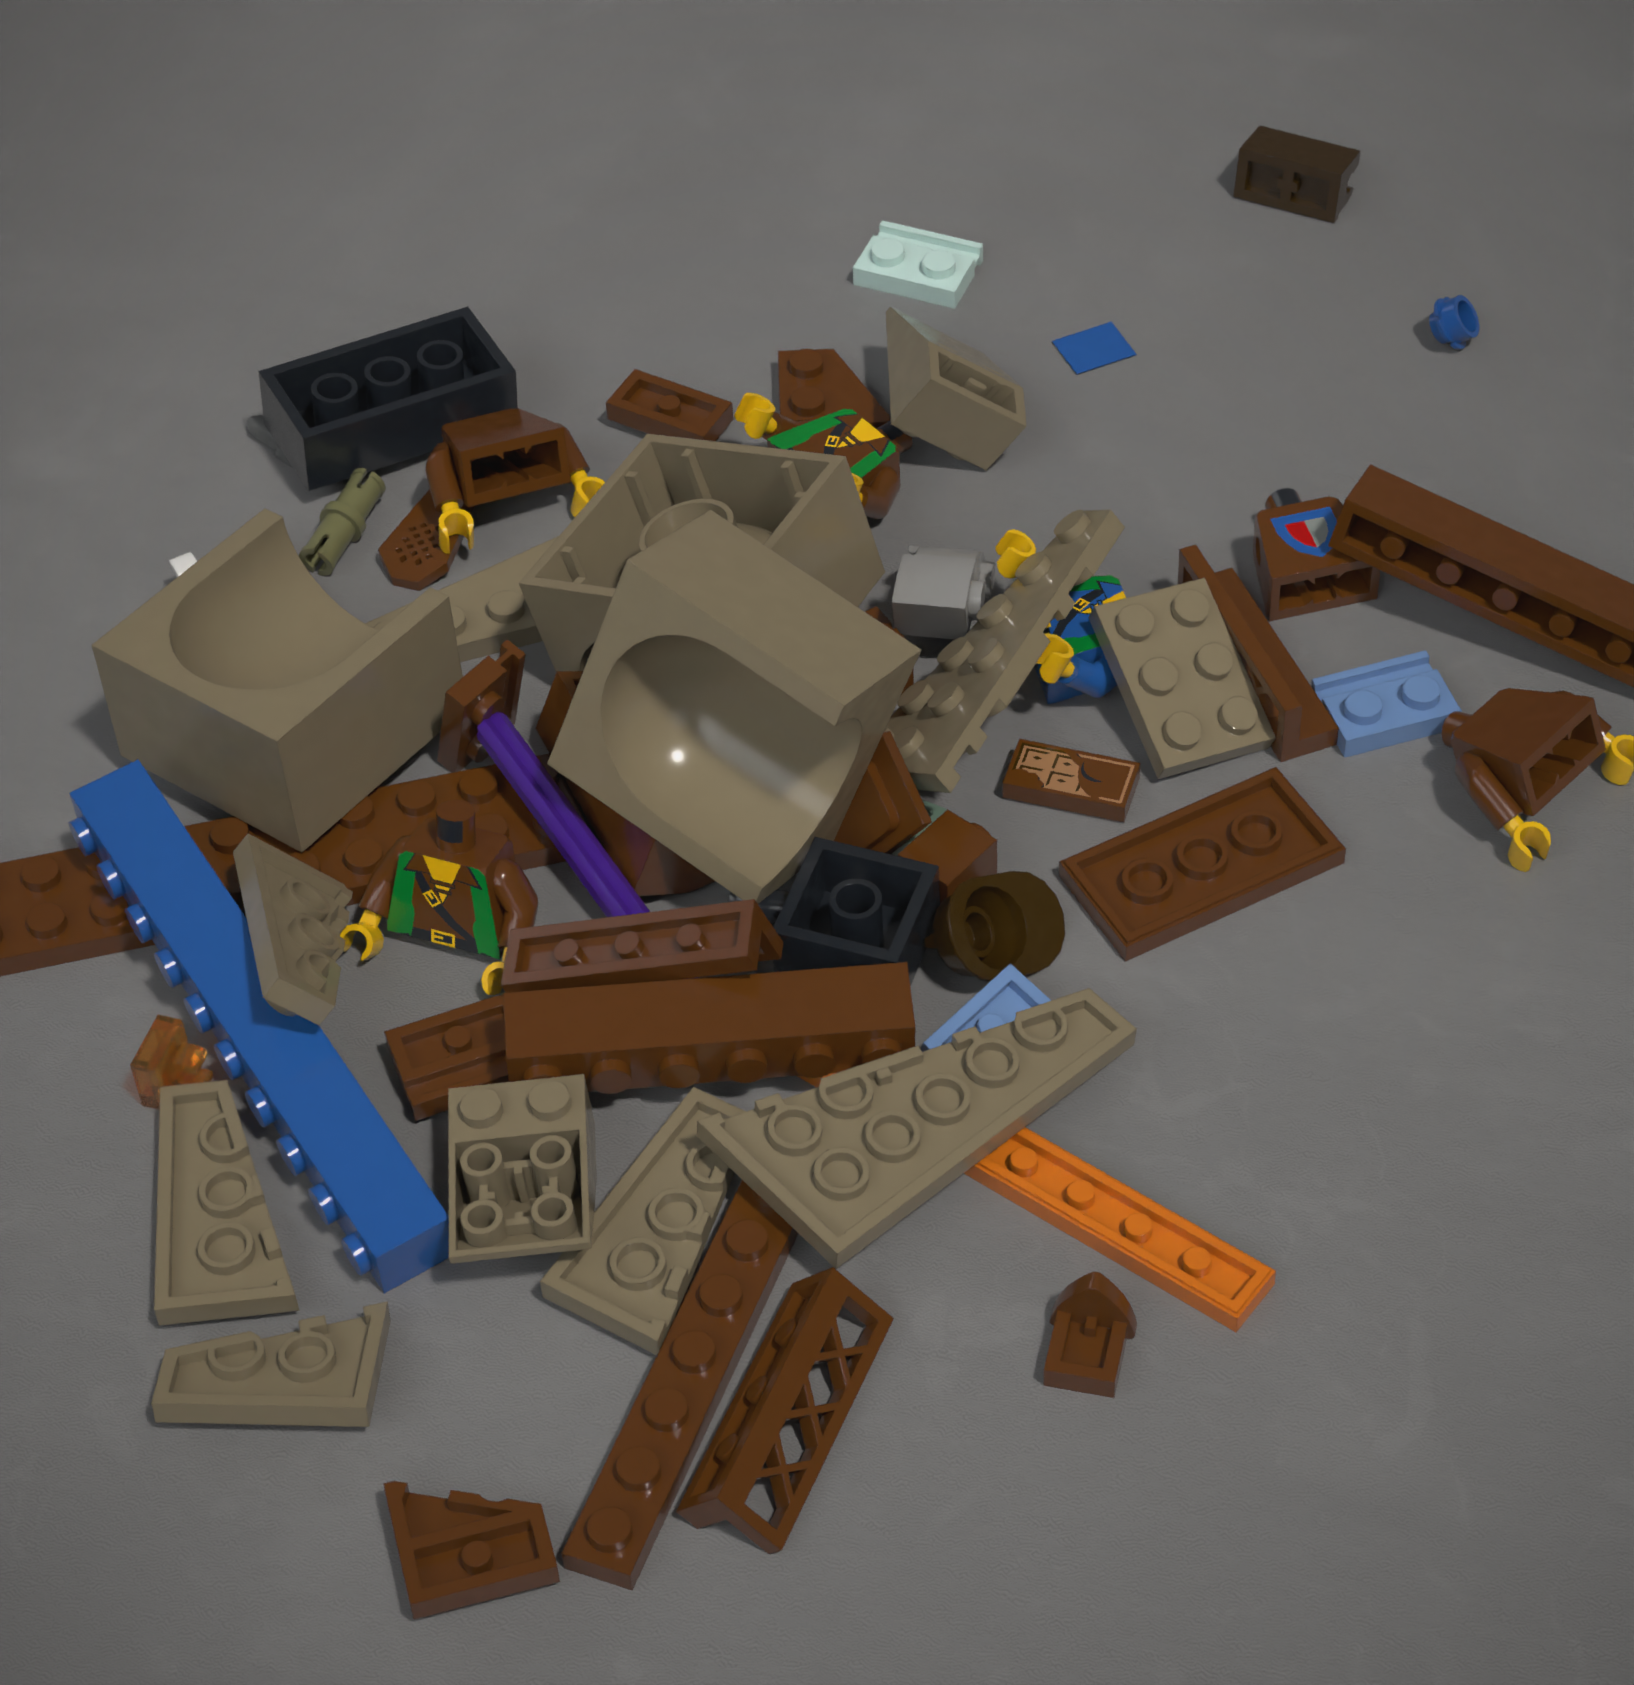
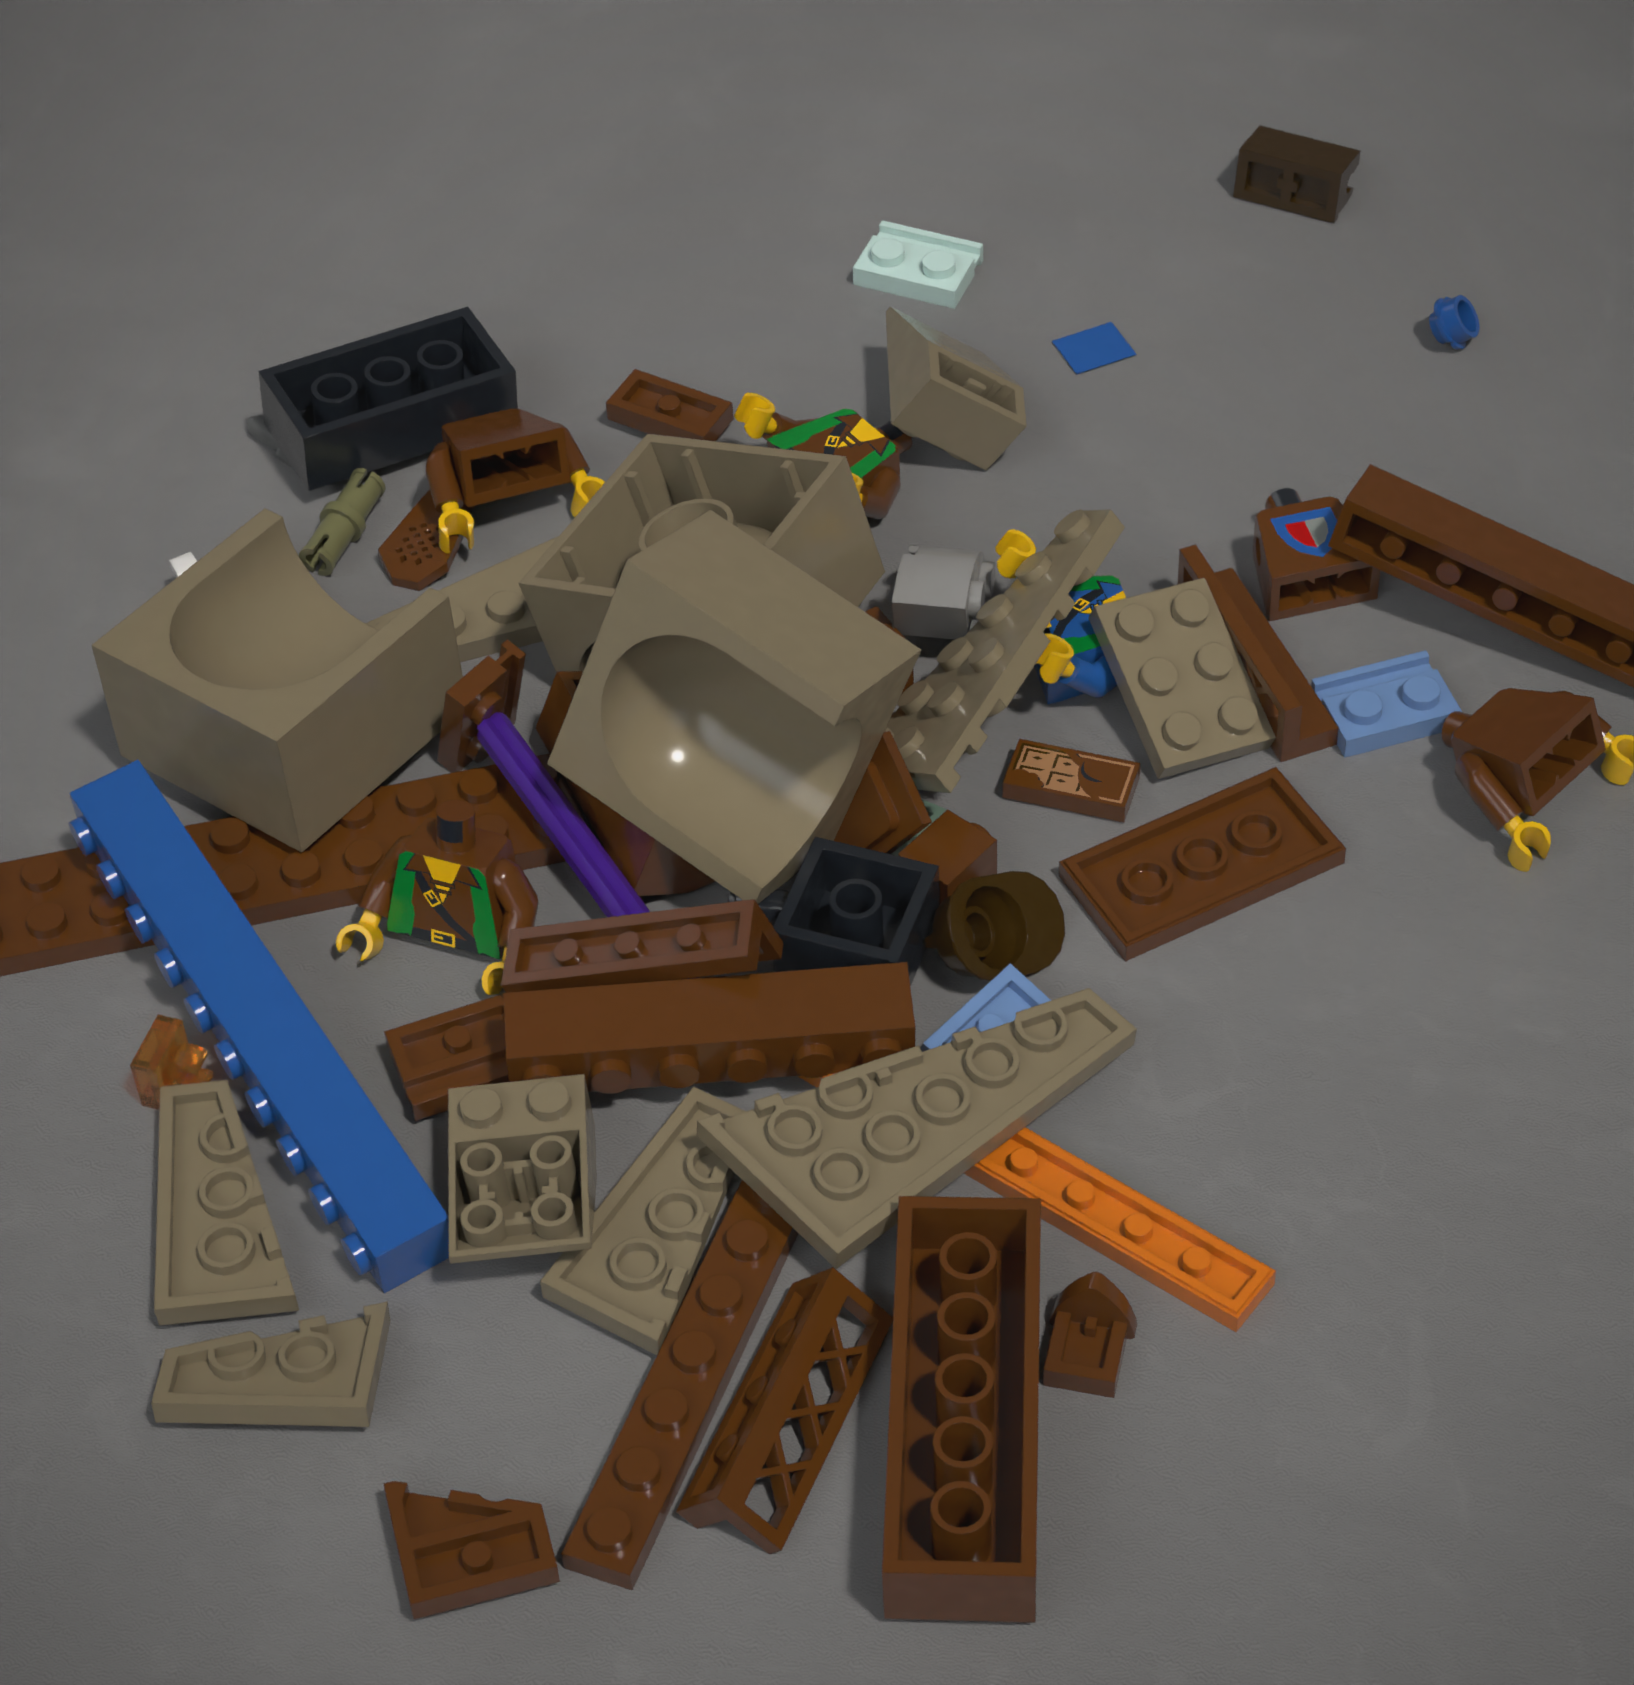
(293, 928): dark tan wing -> none
(822, 383): reddish brown wing -> none
(963, 1411): none -> reddish brown brick

